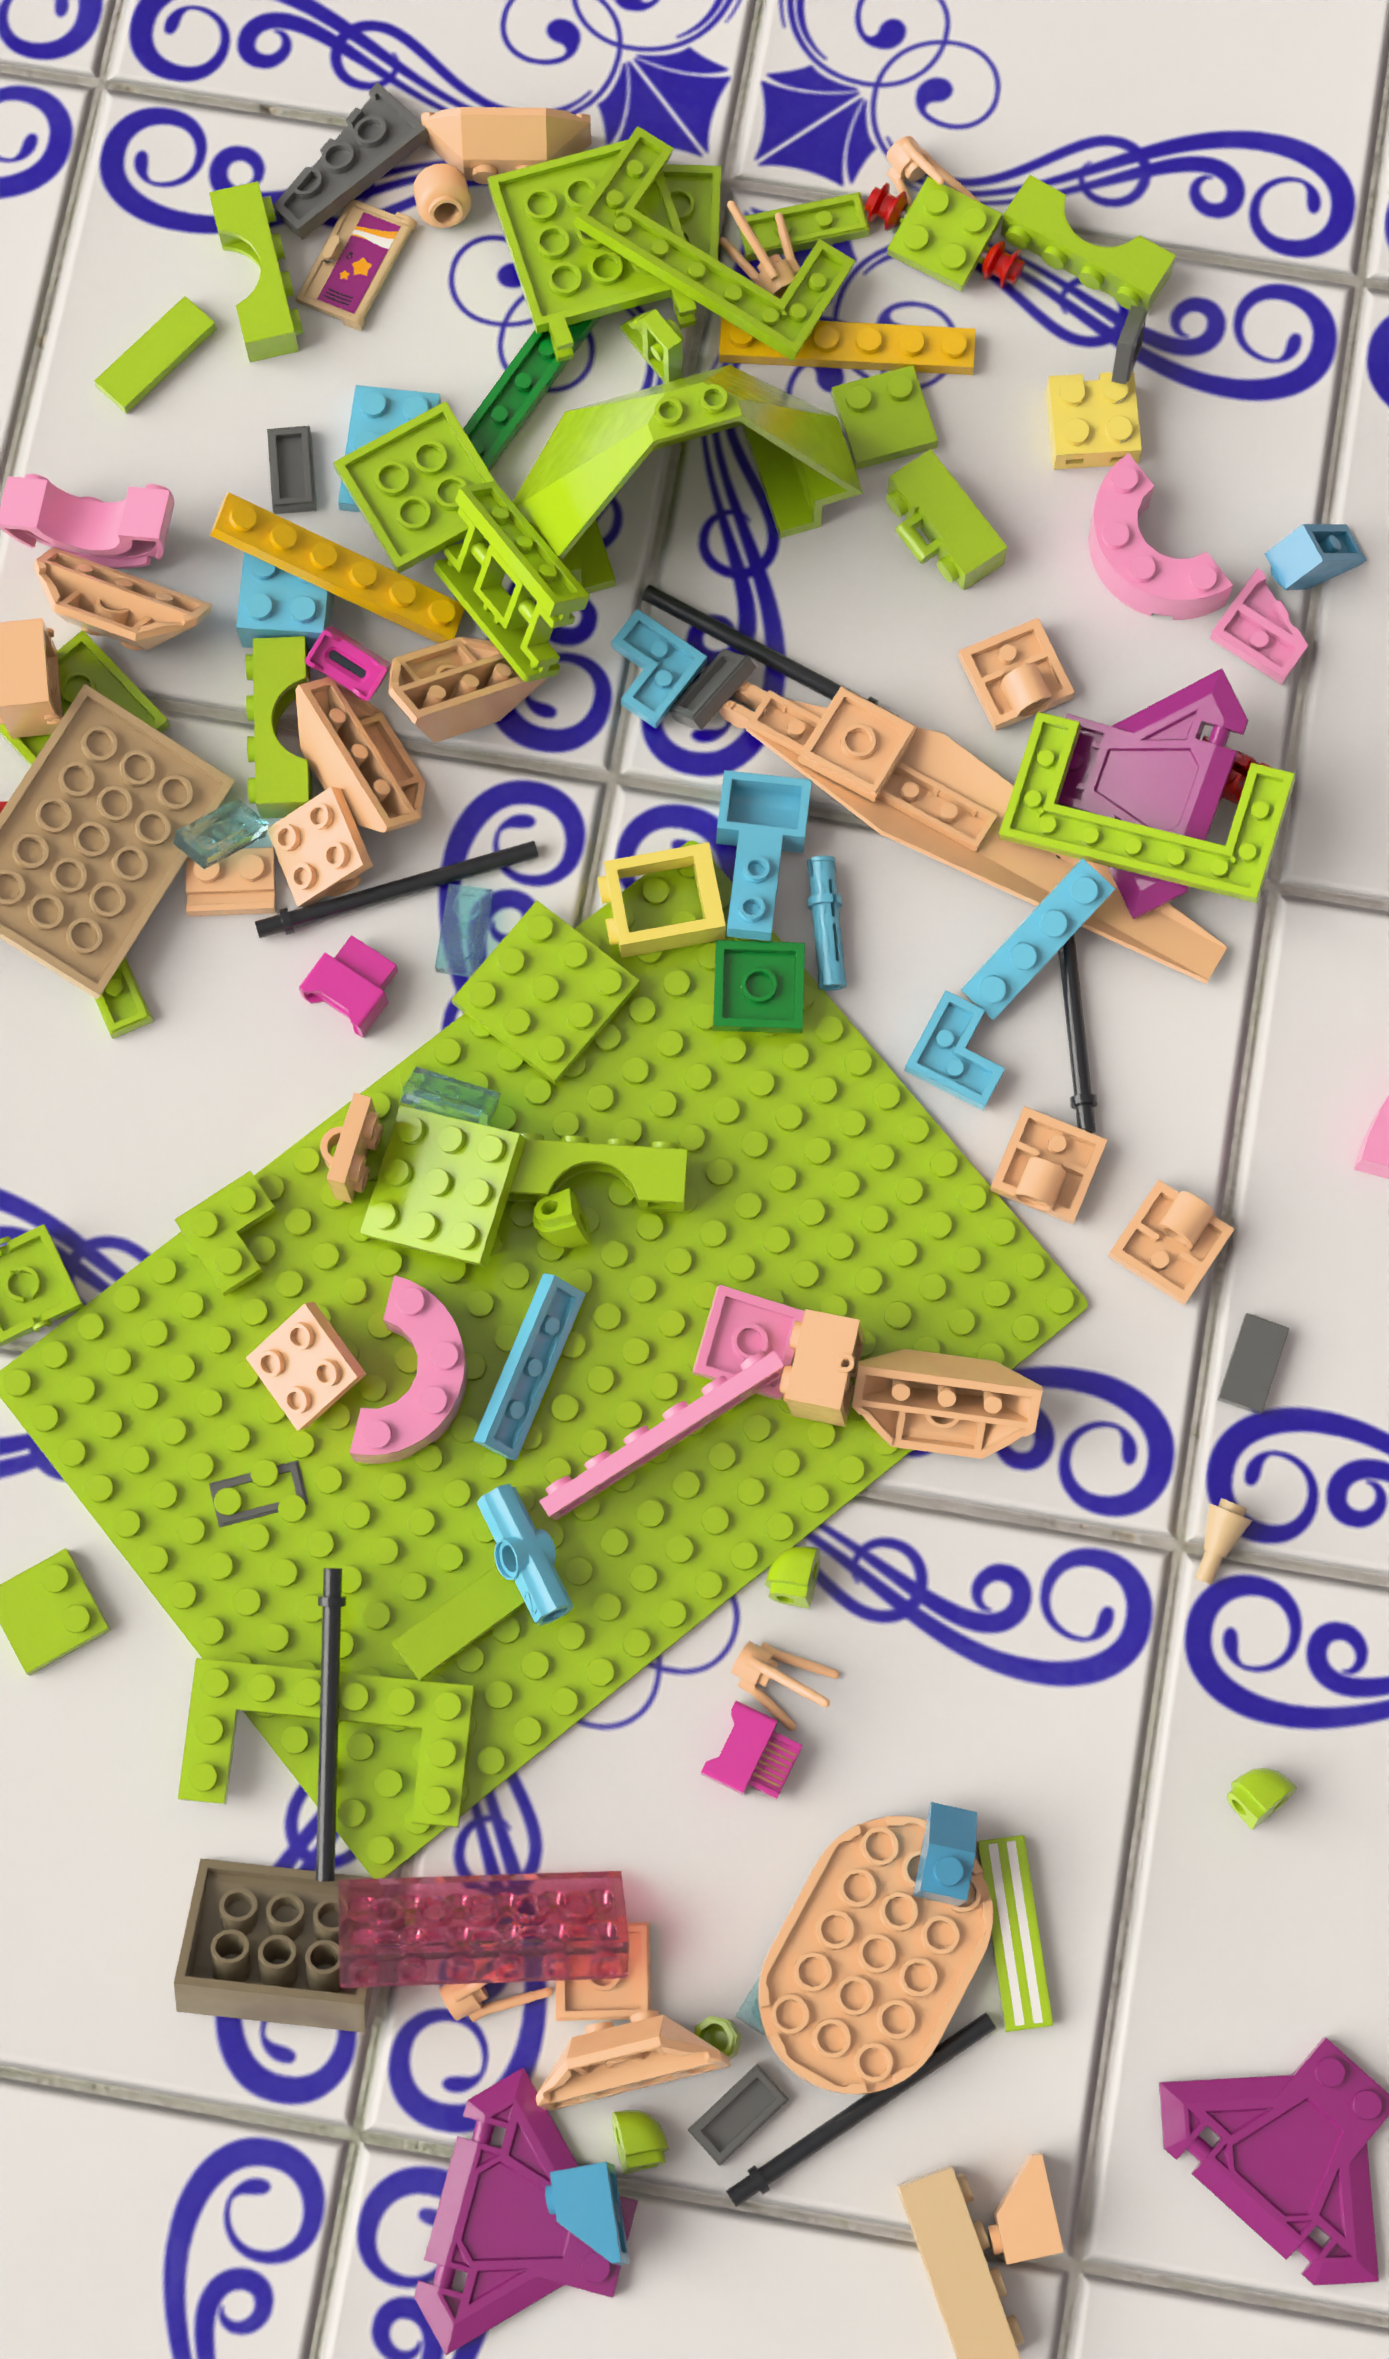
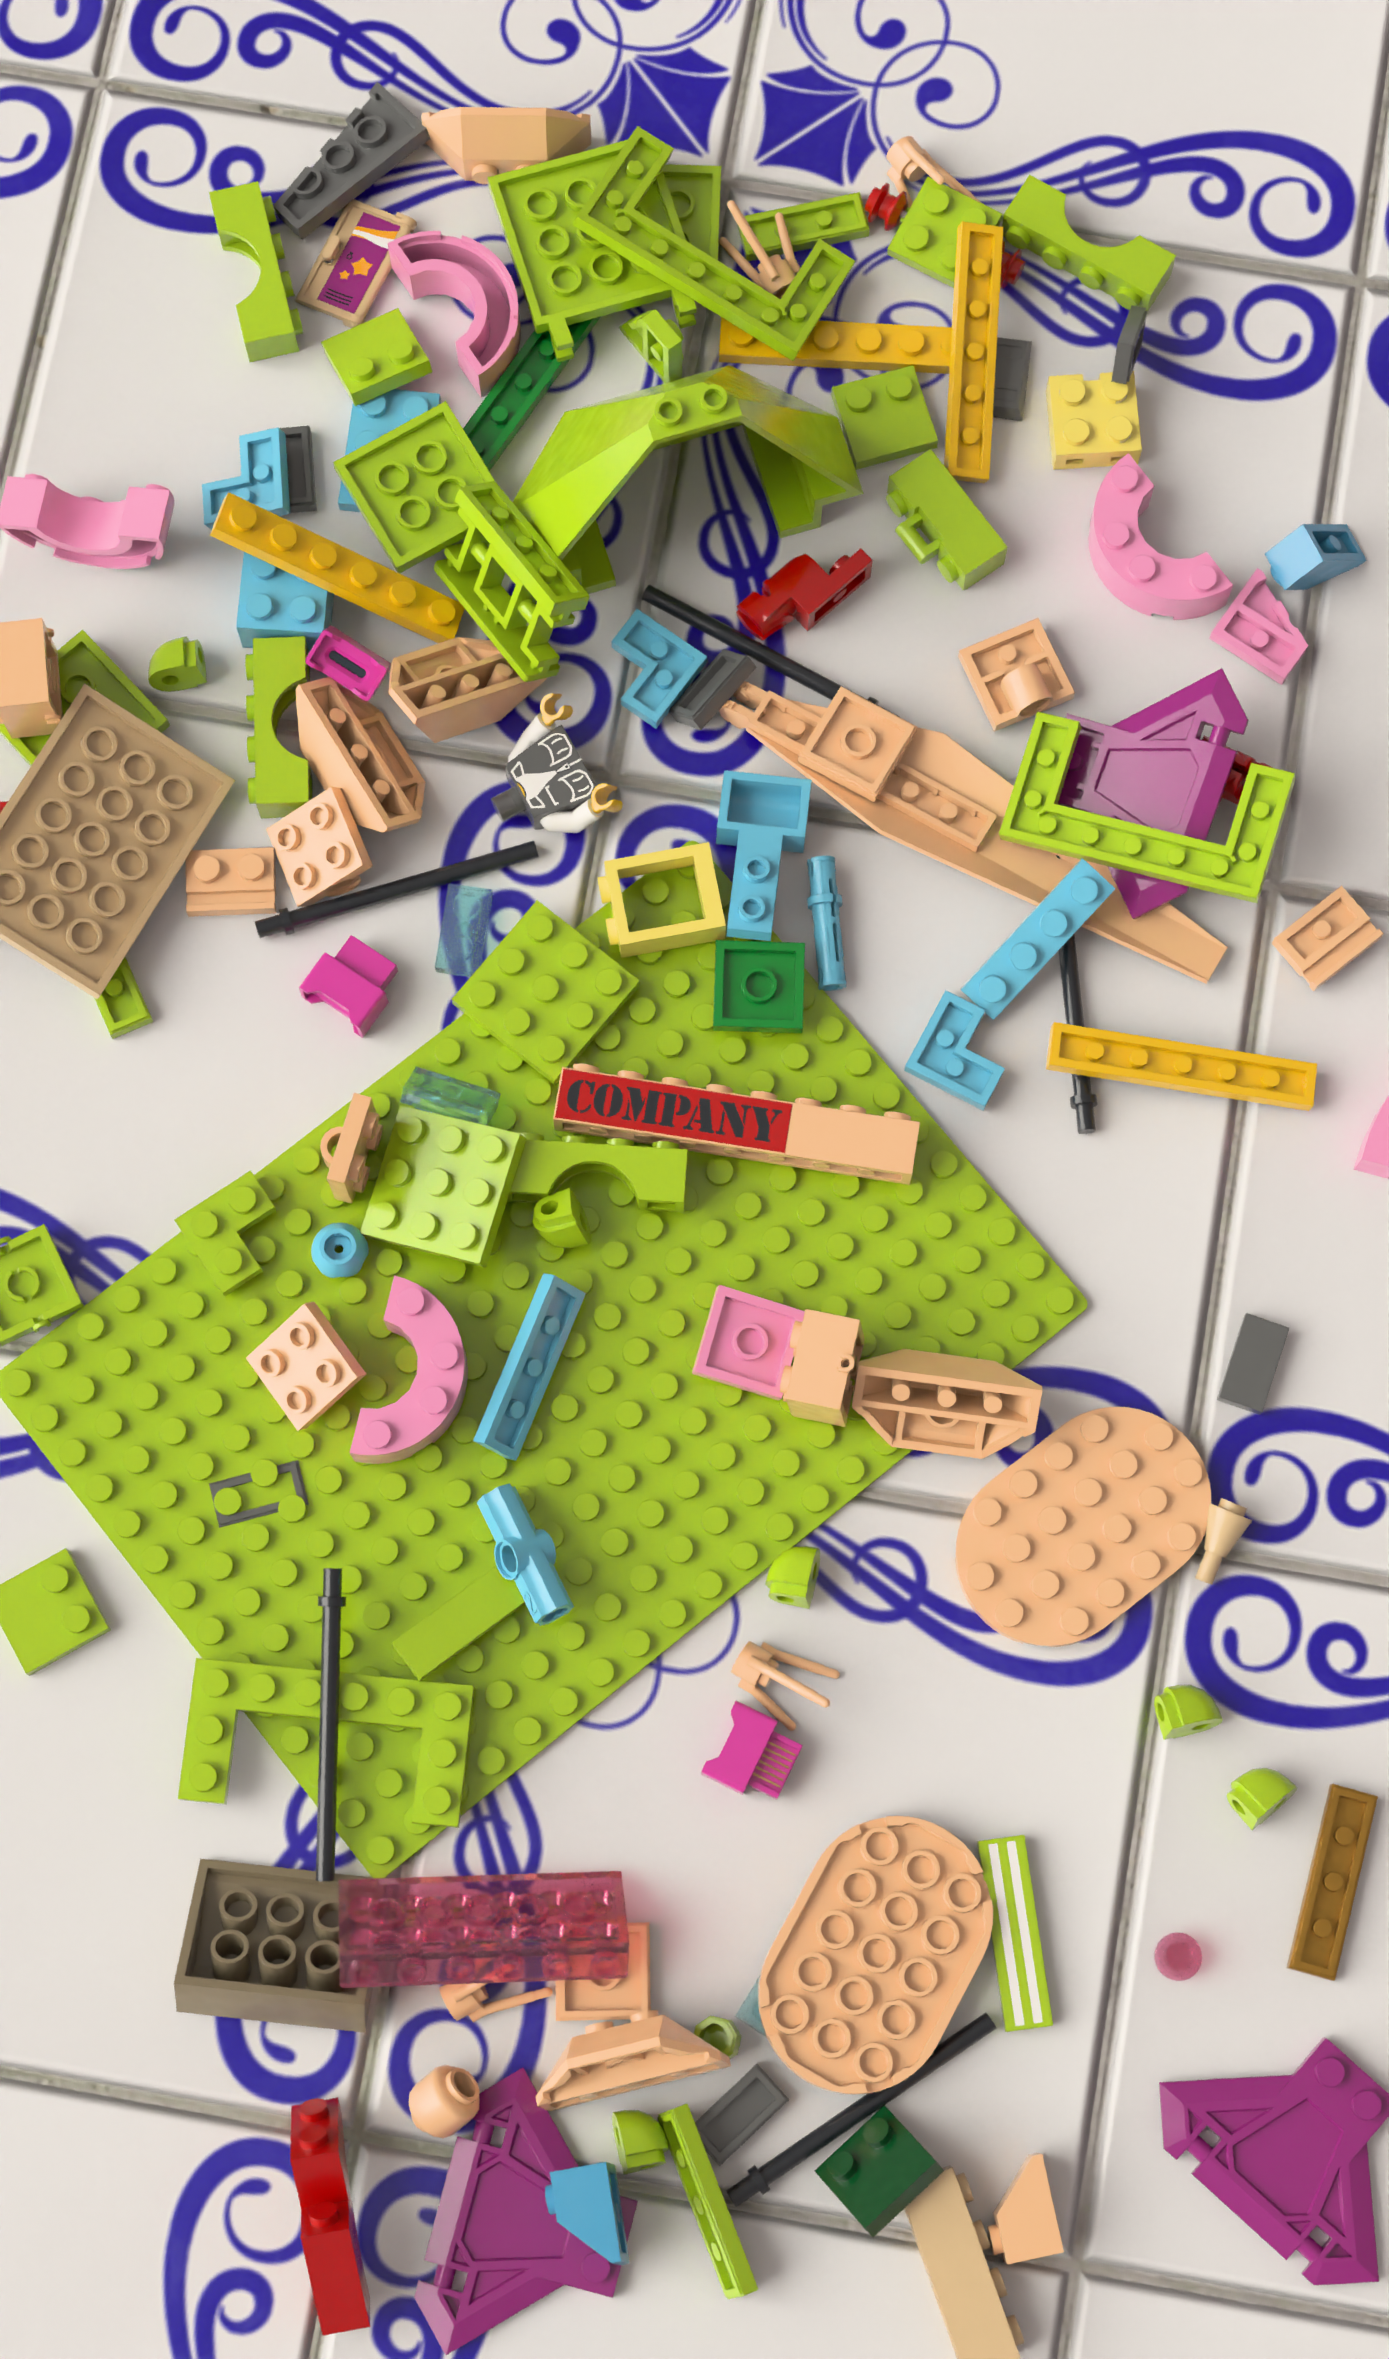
(115, 602): light nougat wedge -> none
(155, 354): lime tile -> none
(177, 665): none -> lime piece
(220, 833): clear light blue plate -> none
(261, 479): none -> medium azure plate
(328, 2216): none -> red arch
(344, 1263): none -> medium azure plate
(376, 357): none -> lime plate
(442, 195): light nougat head -> none
(444, 2101): none -> light nougat head
(478, 278): none -> bright pink brick
(551, 778): none -> torso
(647, 1444): bright pink plate -> none
(707, 2202): none -> lime tile
(737, 1124): none -> brick
(802, 593): none -> red plate
(879, 2171): none -> dark green plate
(947, 1855): dark azure slope -> none
(973, 351): none -> yellow plate
(1011, 378): none -> dark grey tile
(1048, 1165): light nougat plate -> none
(1082, 1526): none -> light nougat plate
(1171, 1241): light nougat plate -> none
(1178, 1956): none -> clear pink plate
(1181, 1066): none -> yellow plate
(1185, 1711): none -> lime piece
(1327, 938): none -> light nougat plate
(1332, 1882): none -> pearl gold tile

